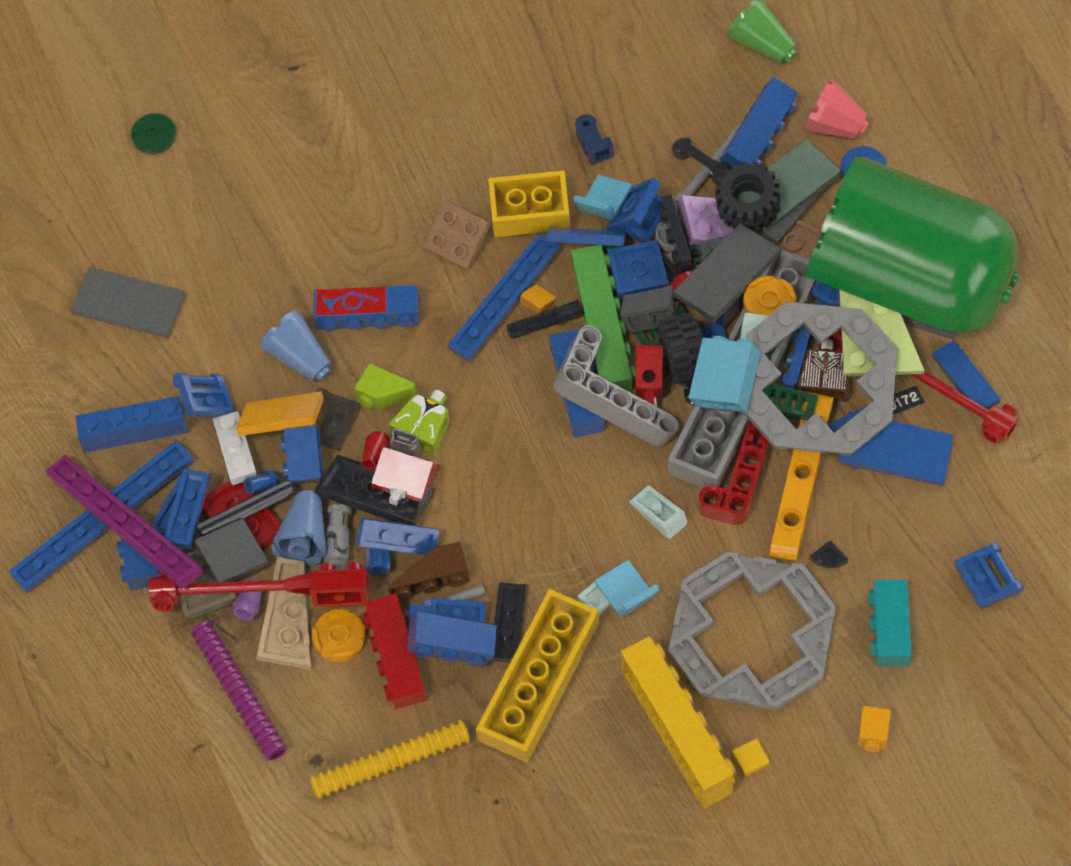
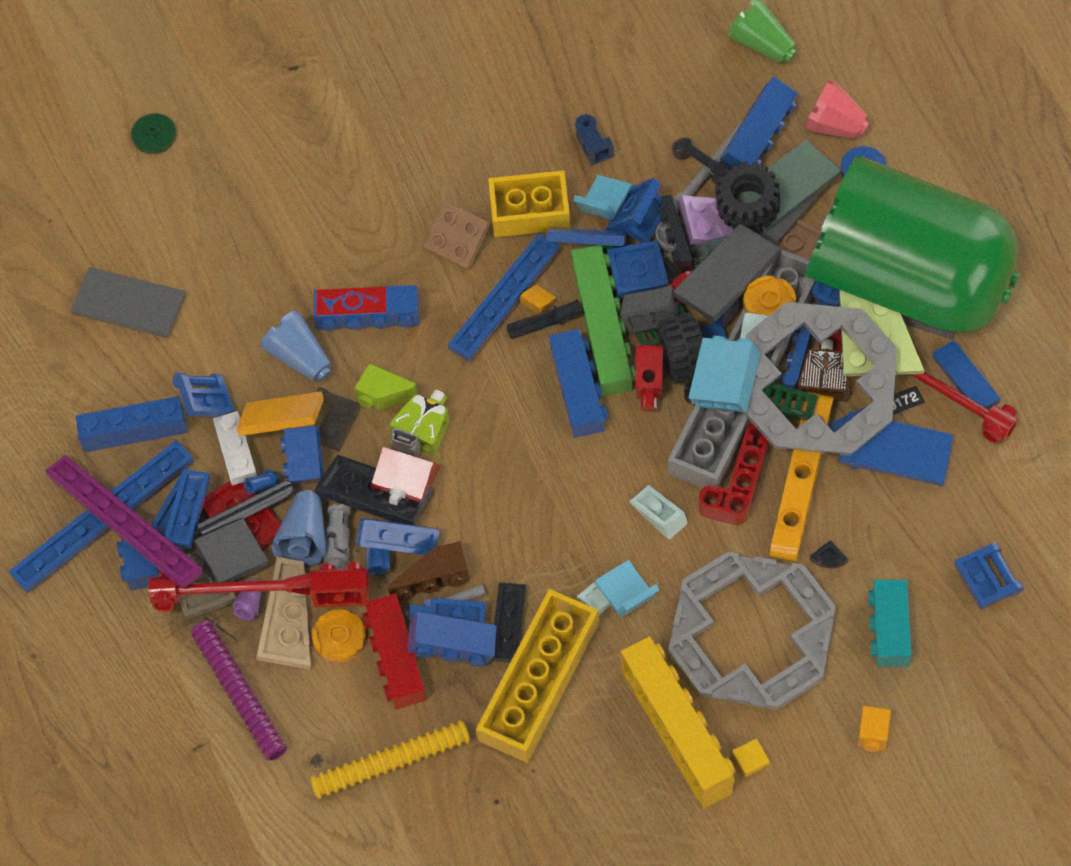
(372, 449): red cone -> none
(607, 399): light grey beam -> none

